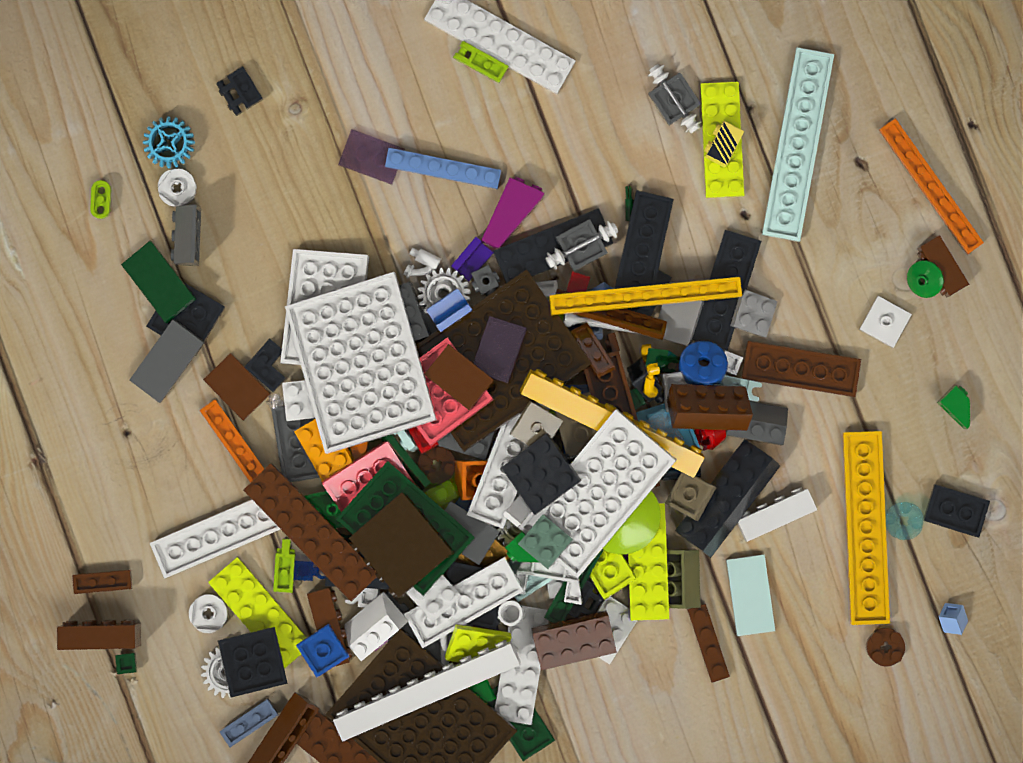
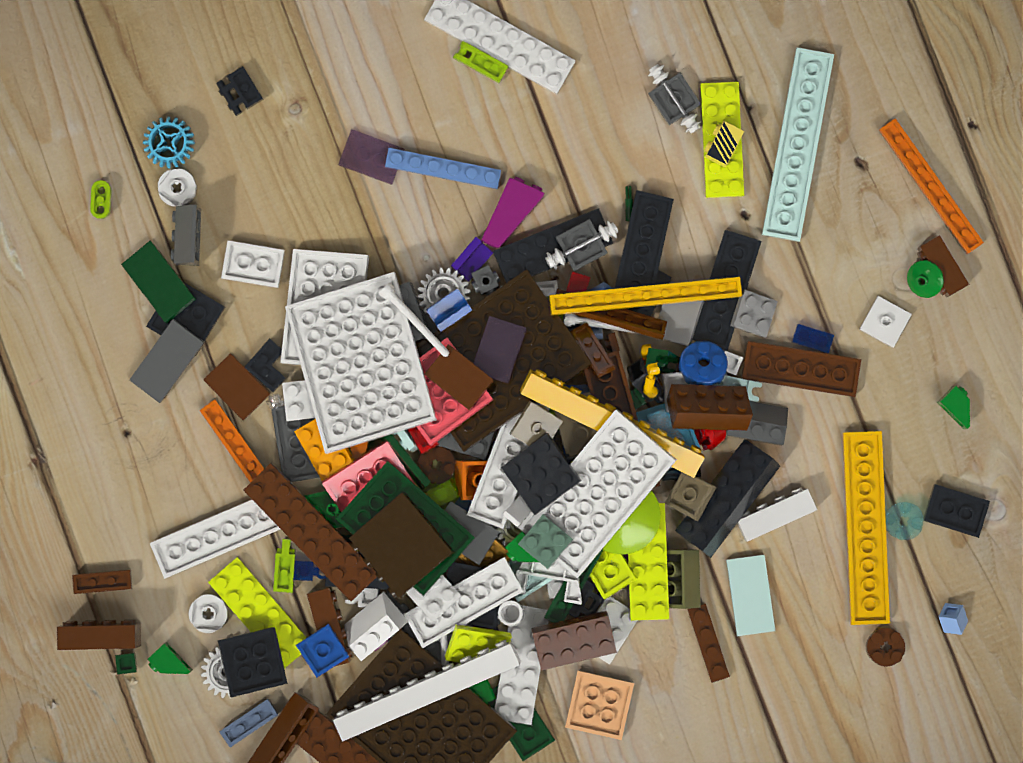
(167, 661): none -> green slope
(253, 264): none -> white plate
(389, 293): none -> white piece
(425, 258): white plant -> none
(599, 705): none -> light nougat plate
(812, 338): none -> clear blue plate

